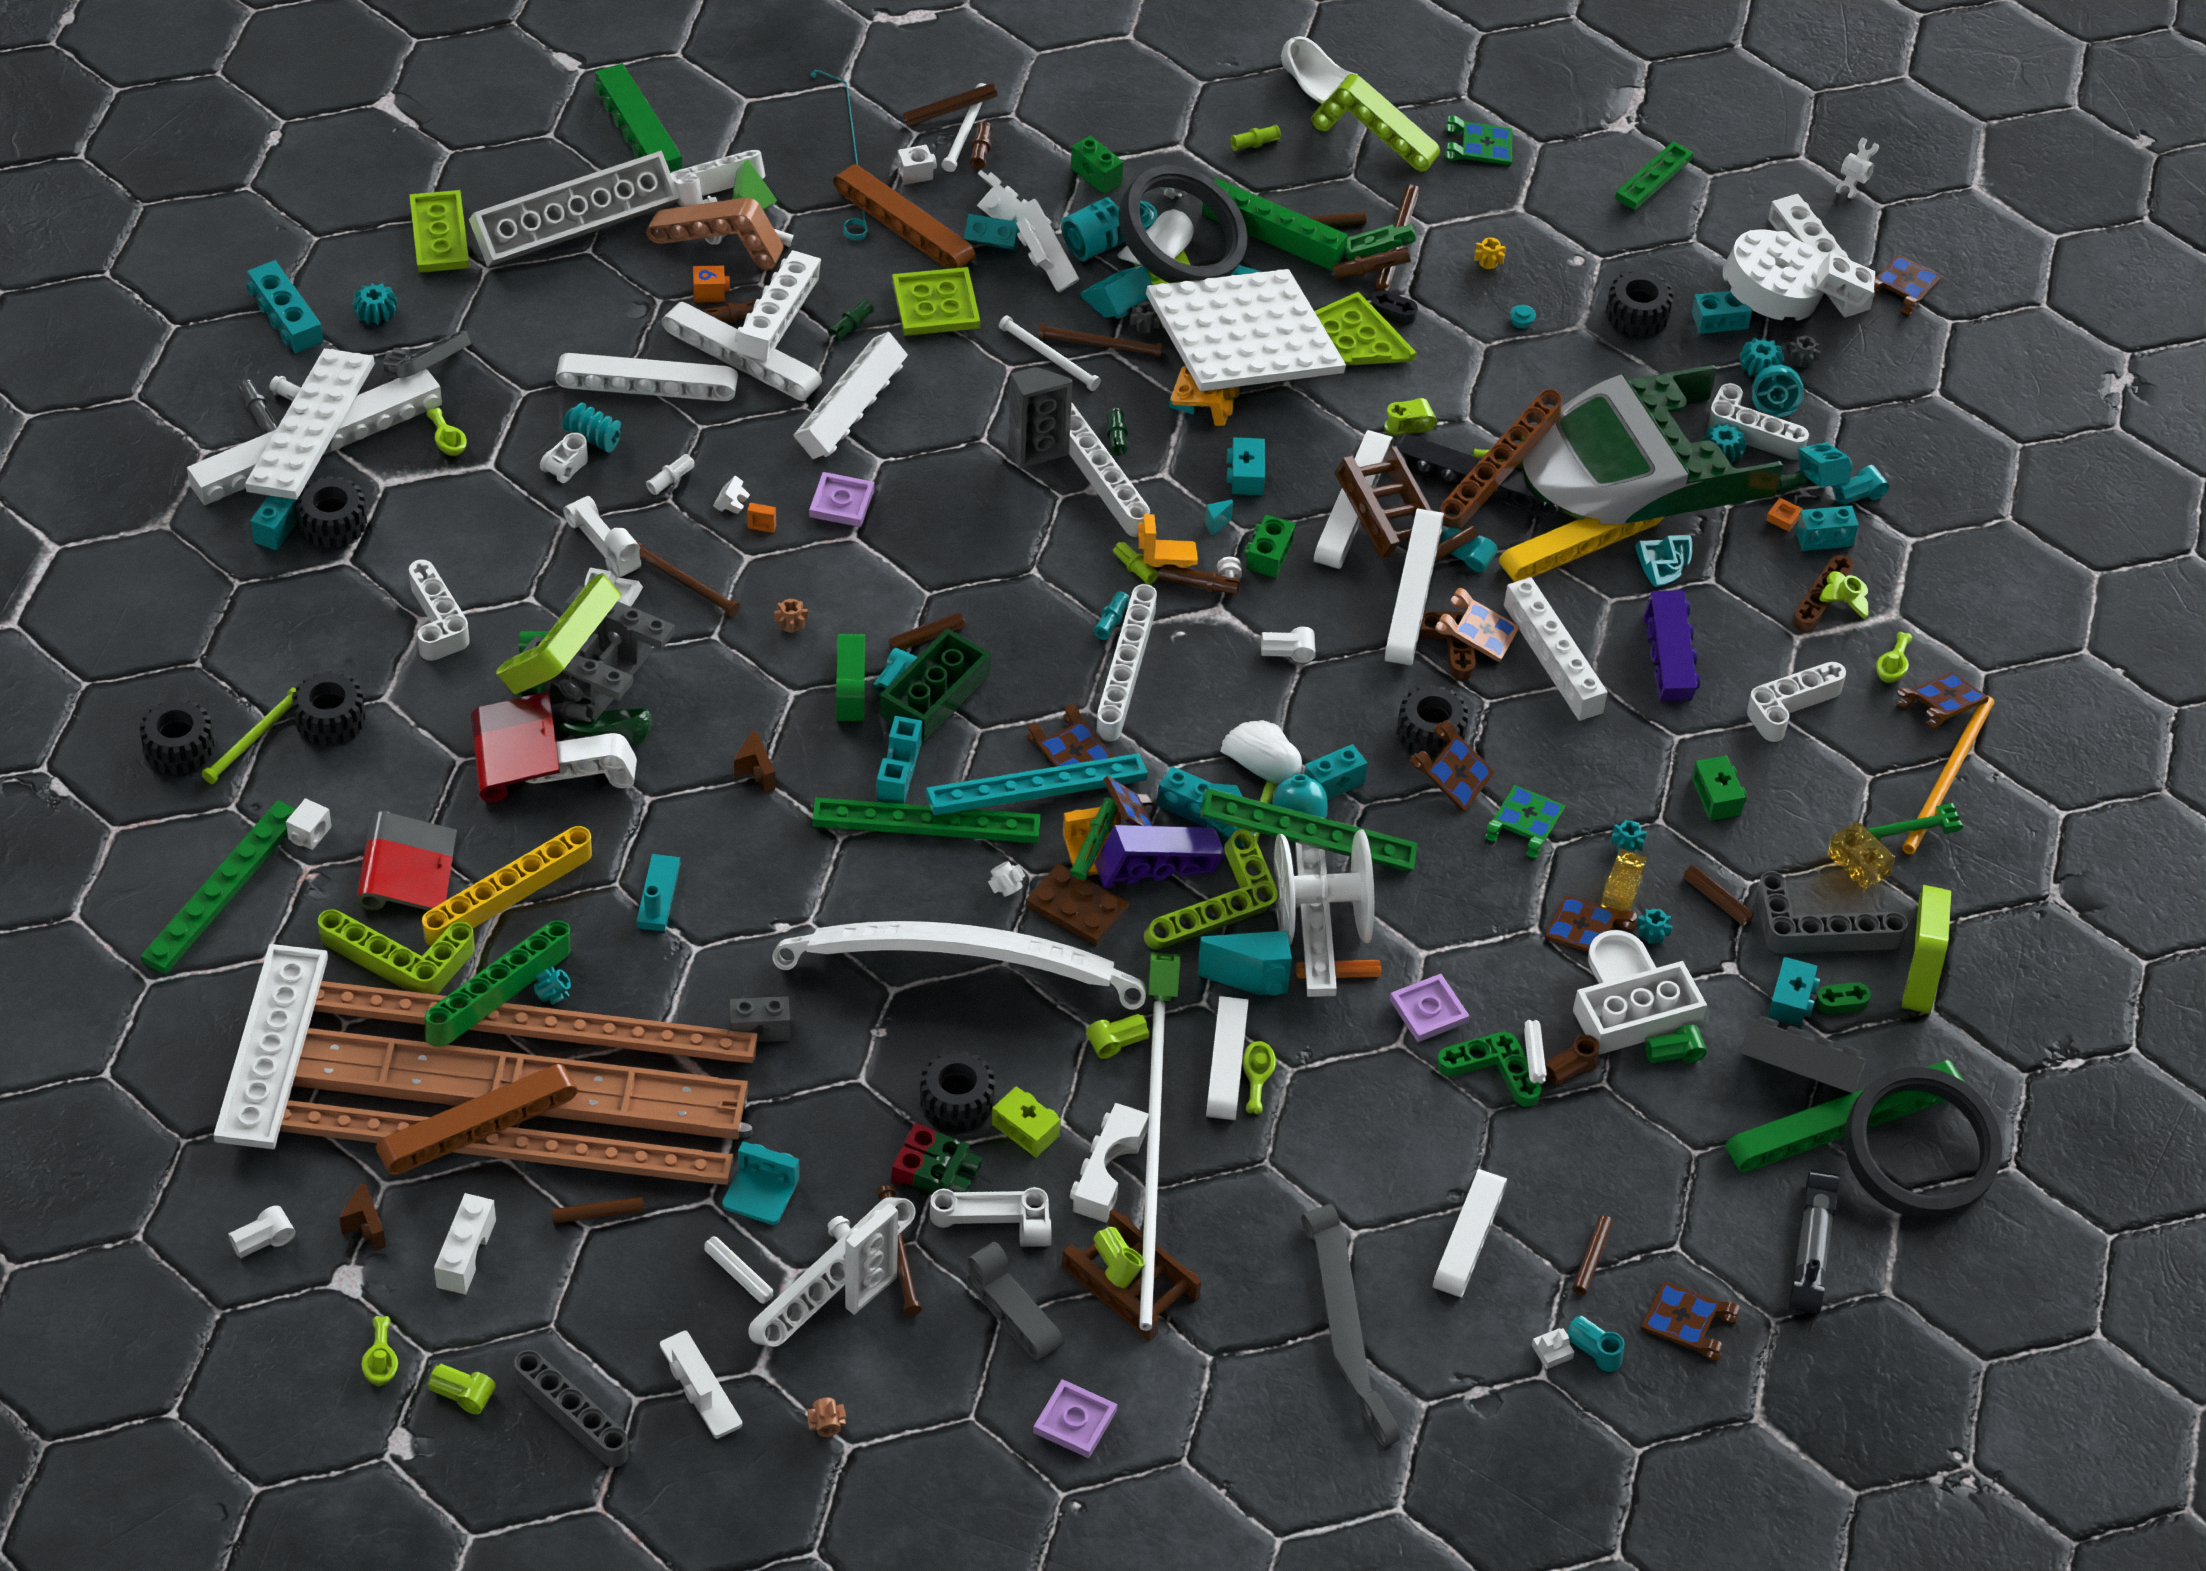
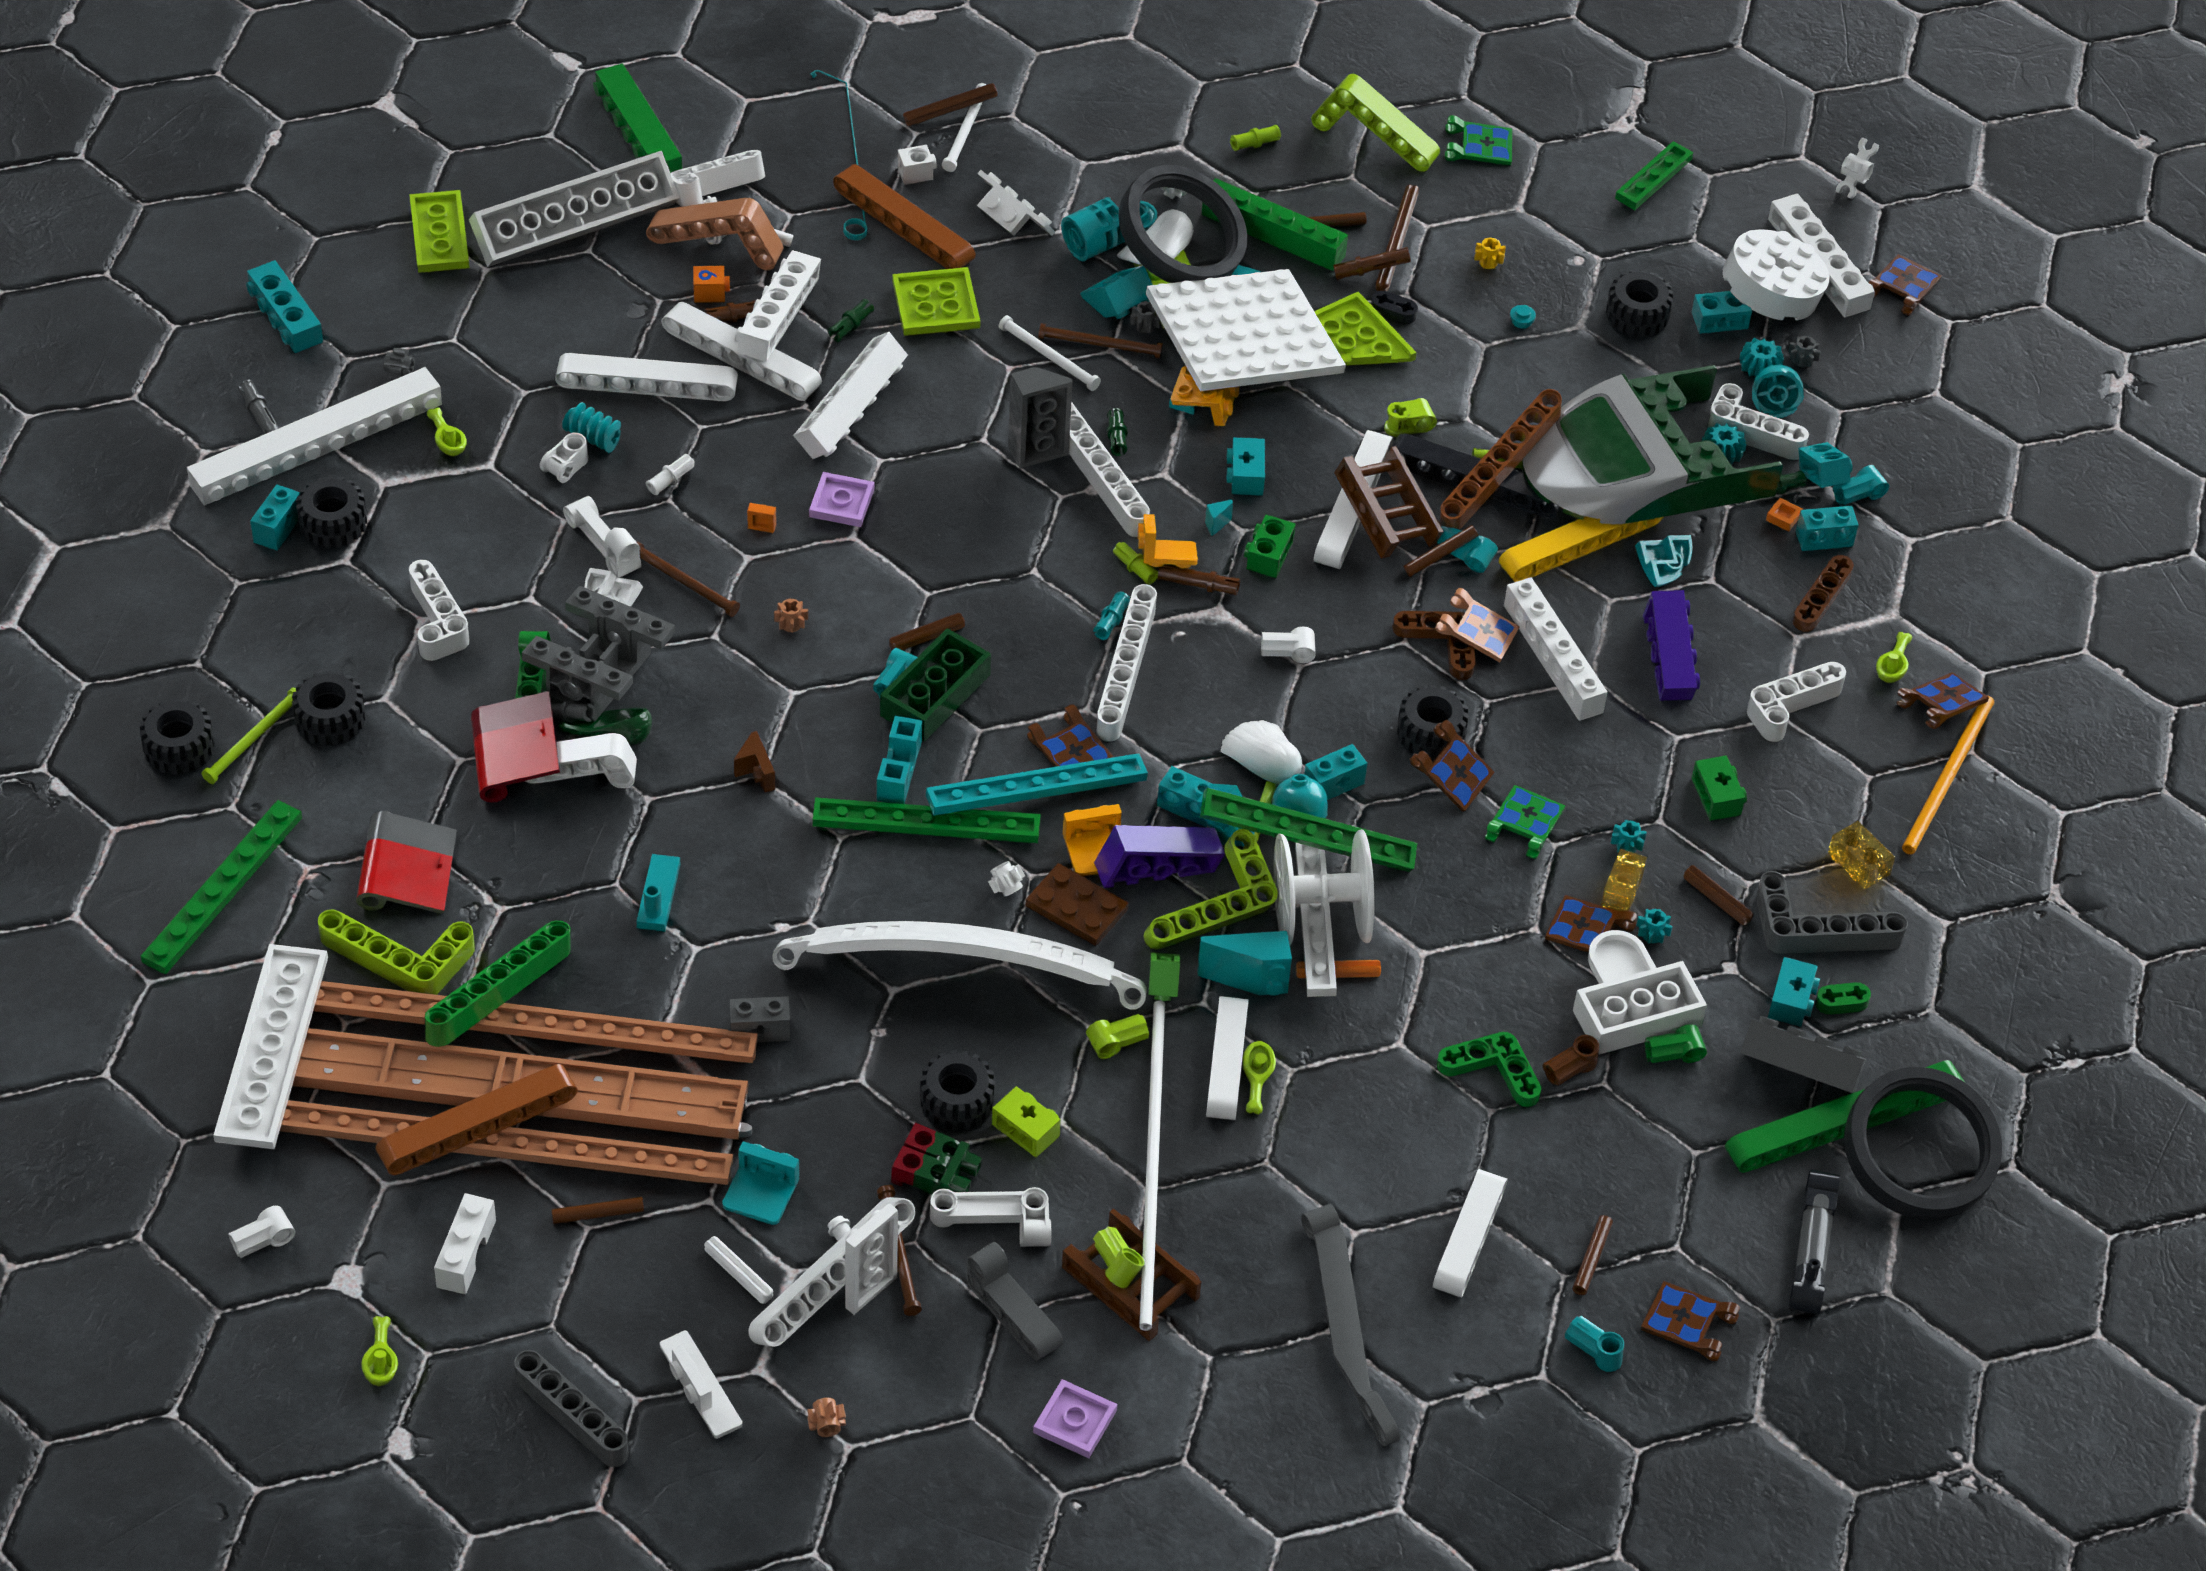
(281, 387): white pin -> none
(308, 824): white brick -> none
(309, 424): white plate -> none
(362, 1215): reddish brown slope -> none
(374, 303): teal gear -> none
(432, 354): dark grey beam -> none
(468, 1390): lime piece -> none
(510, 883): yellow beam -> none
(552, 985): teal gear -> none
(563, 639): lime beam -> none
(730, 495): white tile -> none
(750, 185): bright green slope -> none
(850, 677): green beam -> none
(981, 145): reddish brown pin -> none
(992, 232): teal brick -> none
(1044, 245): white bracket -> none
(1081, 866): green pin -> none
(1097, 164): green brick -> none
(1121, 1135): white arch -> none
(1129, 803): reddish brown flag -> none
(1229, 563): white bush -> none
(1312, 68): white hair -> none
(1379, 241): green hinge -> none
(1414, 587): white beam -> none
(1429, 1007): lavender plate -> none
(1535, 1051): white axle -> none
(1553, 1348): white tile -> none
(1845, 280): white brick -> none
(1848, 589): lime animal -> none
(1929, 950): lime beam -> none
(1945, 817): green hinge -> none

